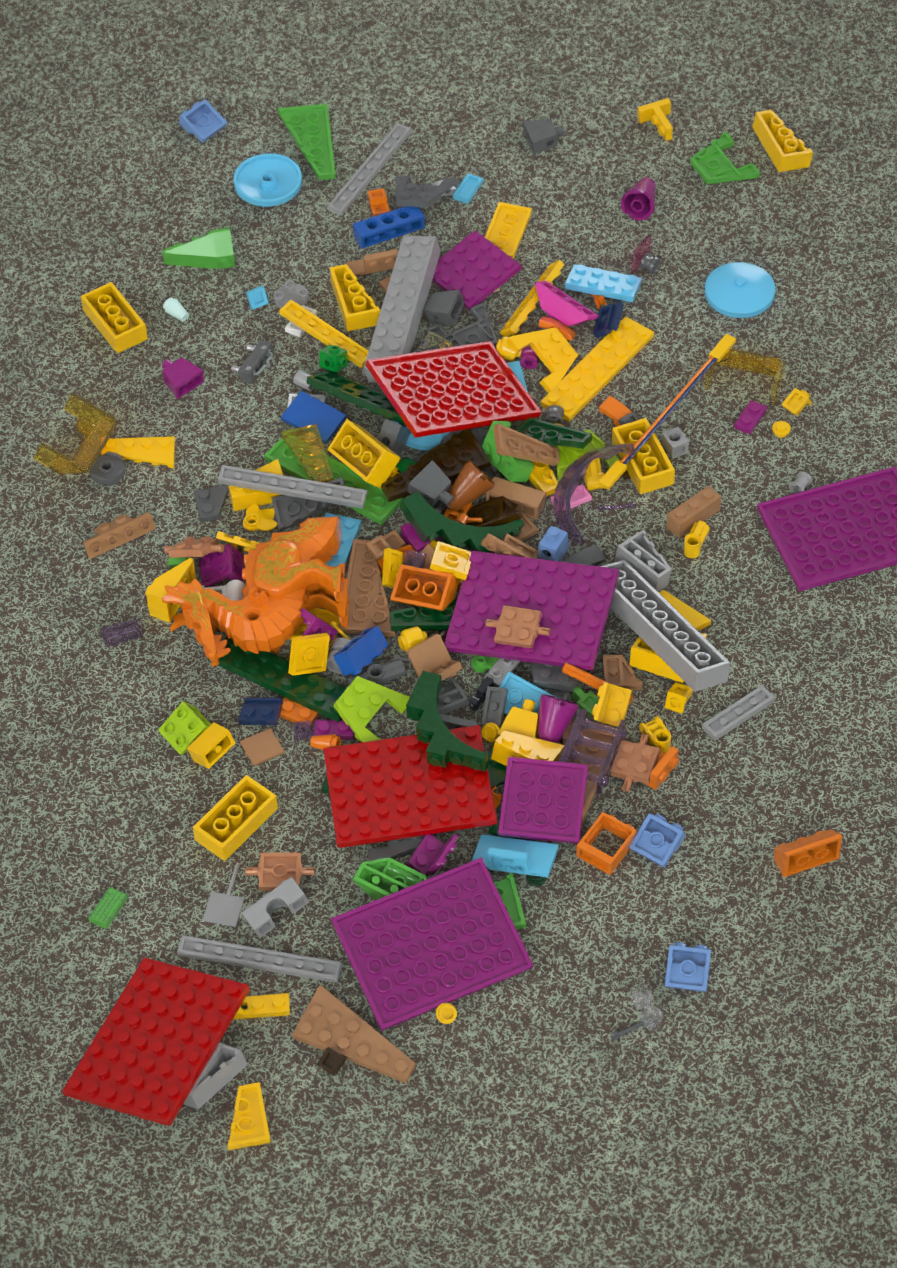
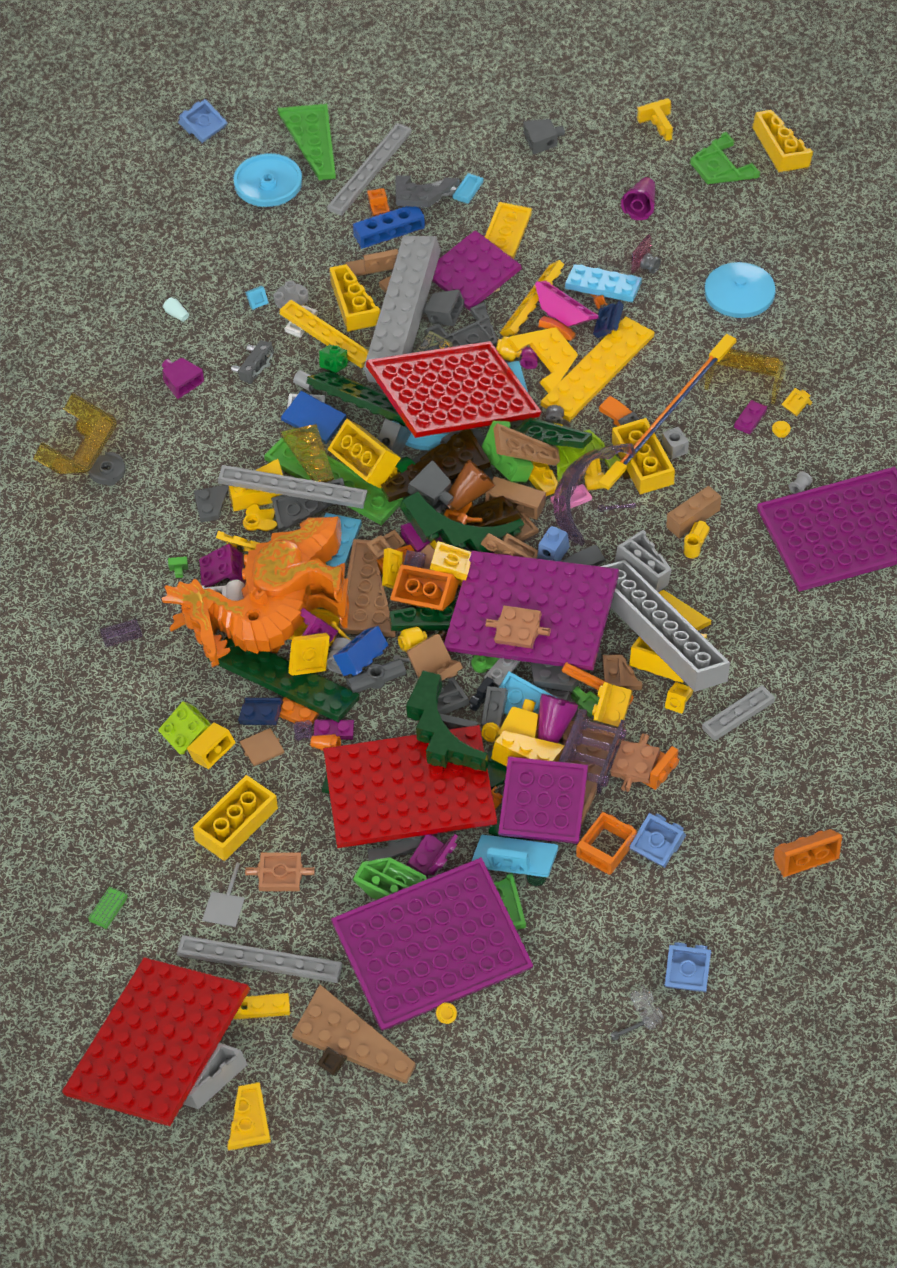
(114, 317): yellow brick -> none
(117, 533): medium nougat bracket -> none
(147, 449): yellow wing -> none
(181, 573): yellow slope -> none
(194, 547): nougat plate -> none
(209, 251): wedge -> none
(285, 895): light grey arch -> none
(362, 702): lime wing -> none
(658, 734): yellow piece -> none

